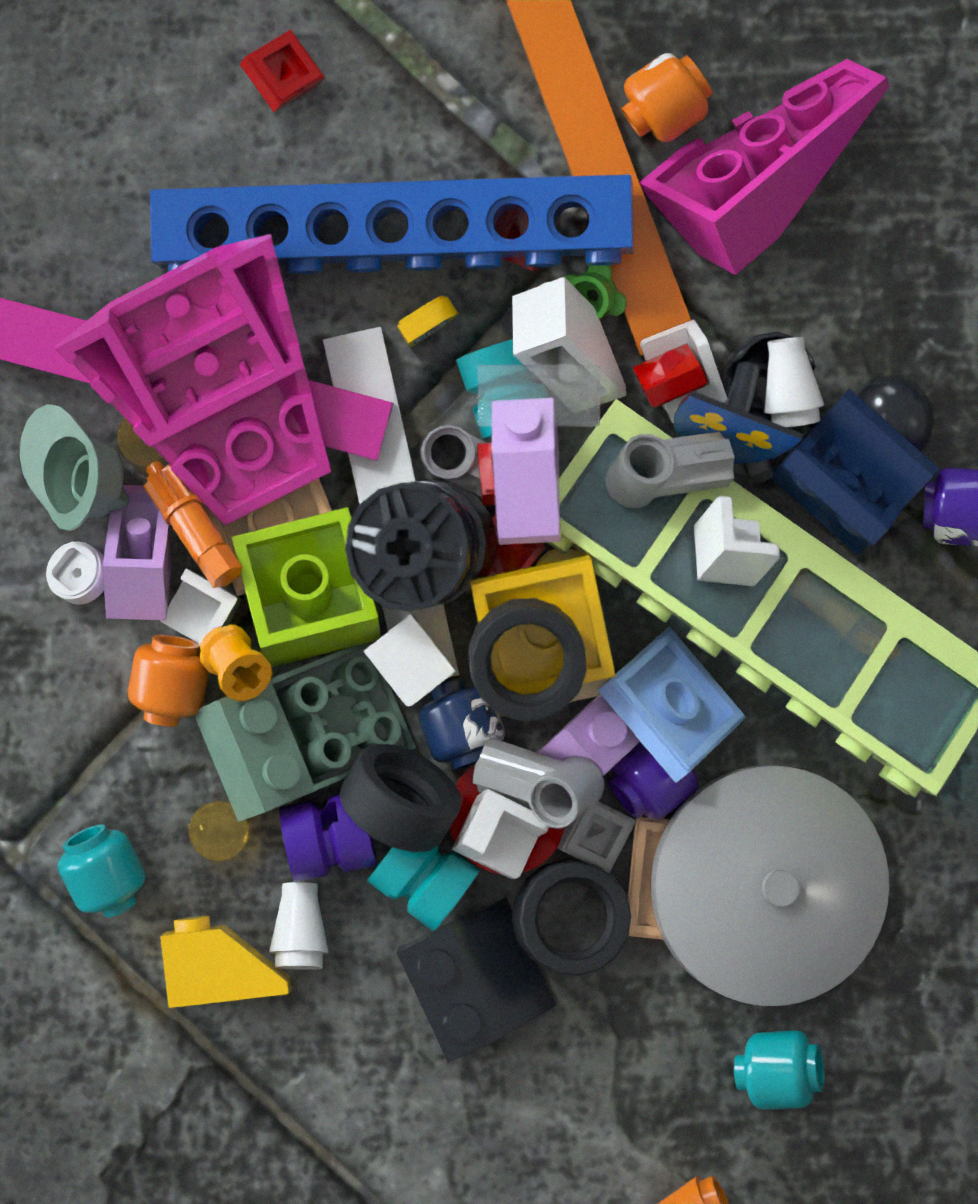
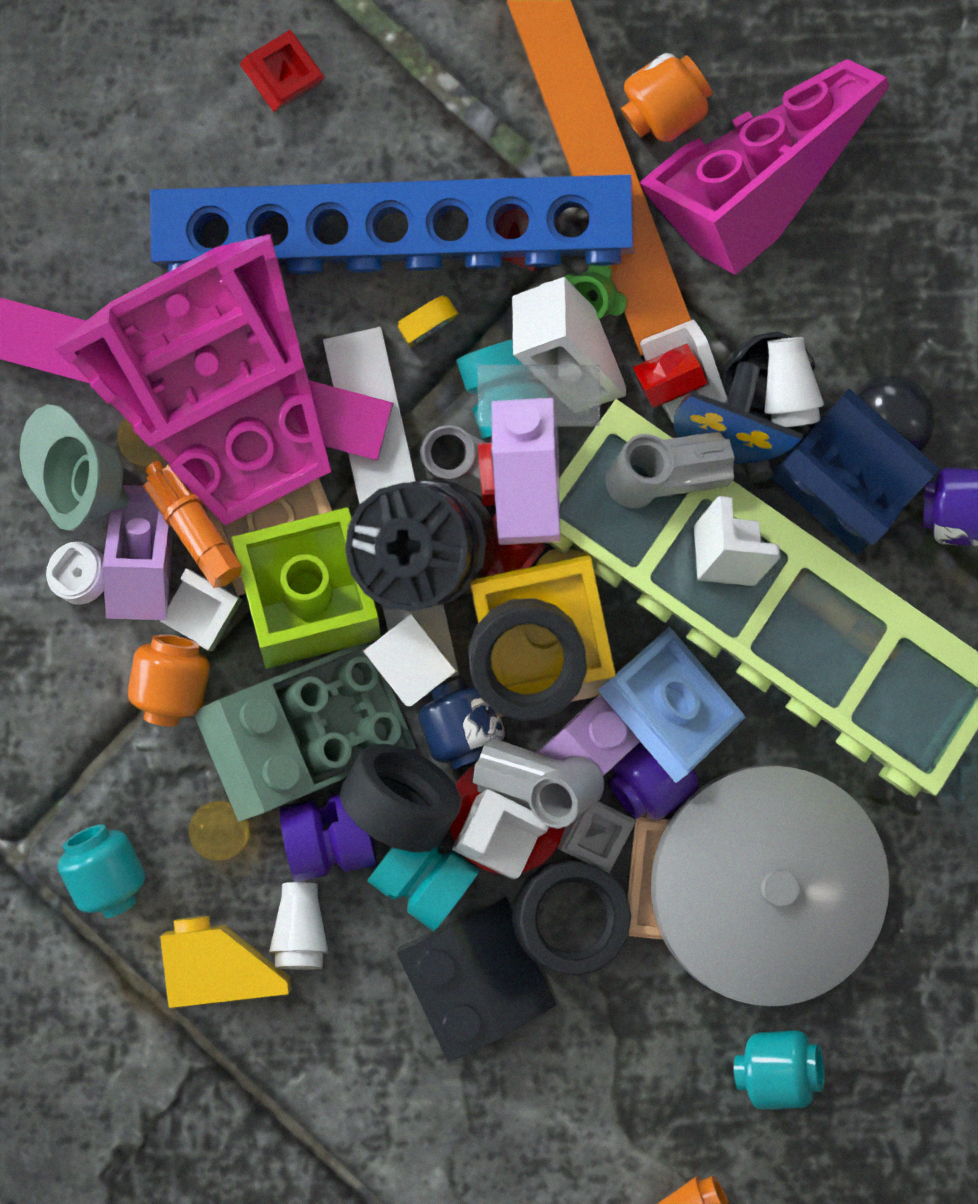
(240, 670): light orange bush -> none

